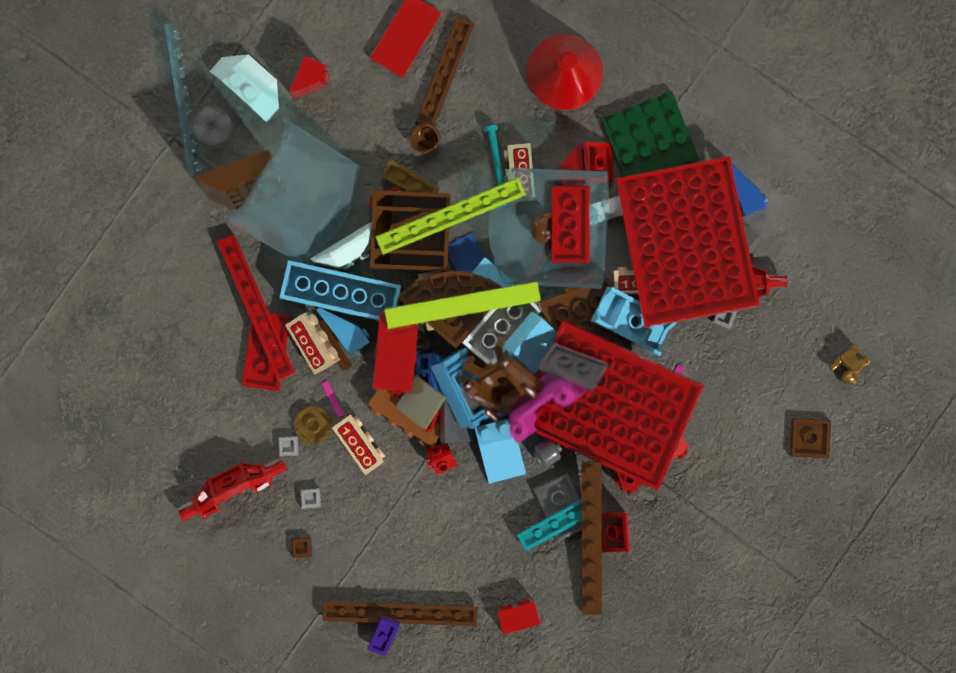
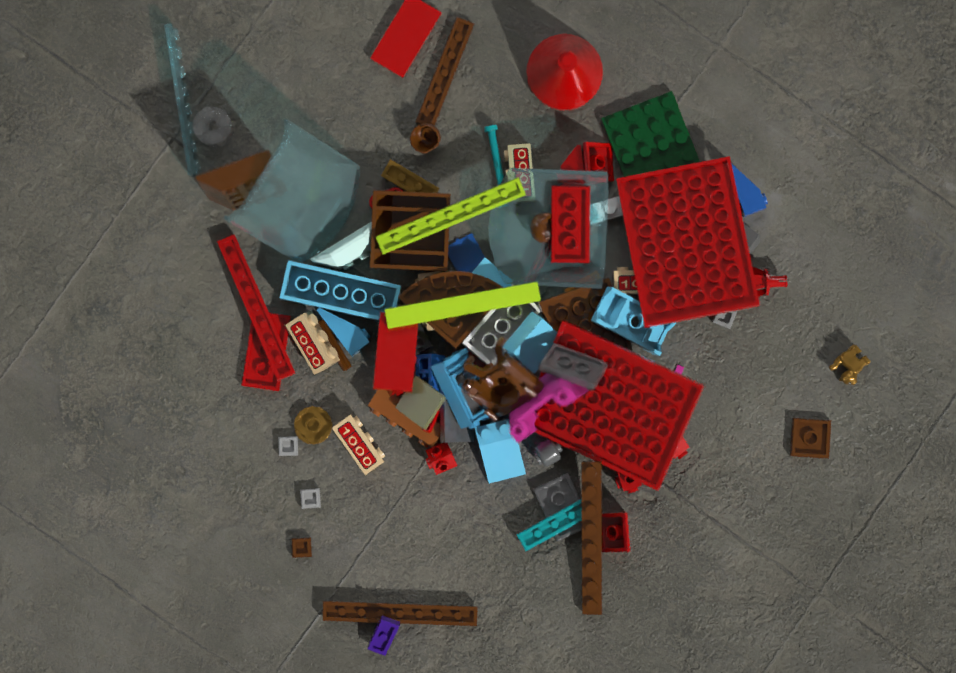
(229, 483): red plate -> none
(249, 83): light aqua wedge -> none
(309, 77): red slope -> none
(334, 402): dark pink piece -> none
(518, 616): red brick -> none

